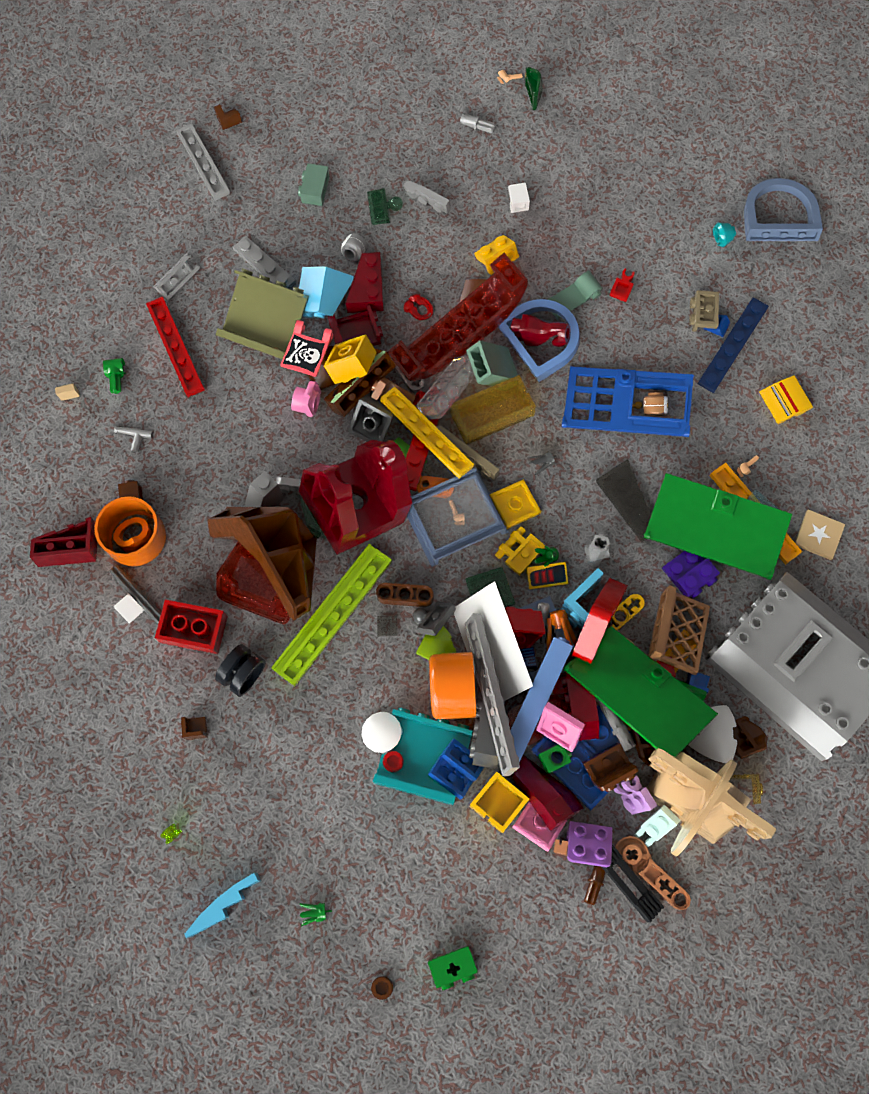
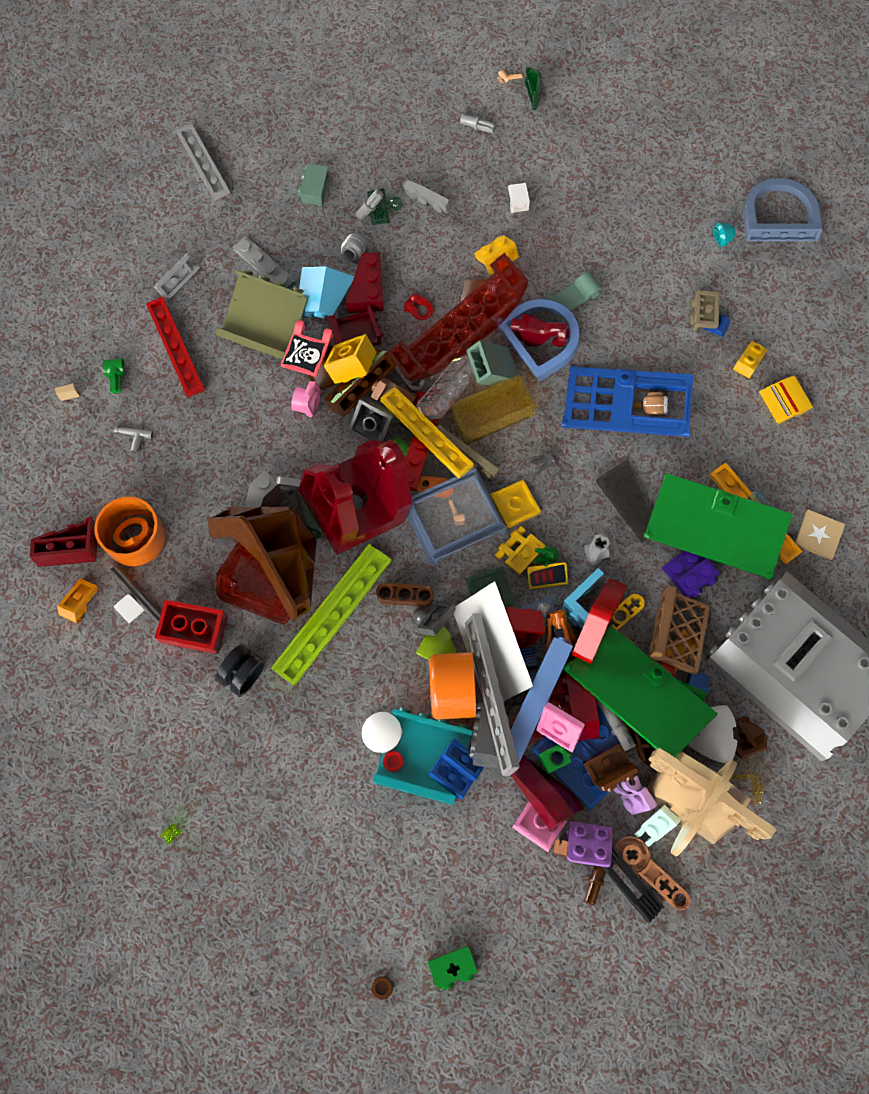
(76, 600): none -> light orange plate
(130, 489): reddish brown brick -> none
(194, 728): reddish brown panel -> none
(217, 909): medium azure slope -> none
(228, 118): reddish brown panel -> none
(316, 913): green piece -> none
(369, 205): none -> light grey axle
(387, 626): clear smoke tile -> none
(499, 802): yellow piece -> none
(622, 287): red plate -> none
(733, 345): dark blue plate -> none
(744, 467): light nougat hand -> none
(750, 359): none -> yellow plate

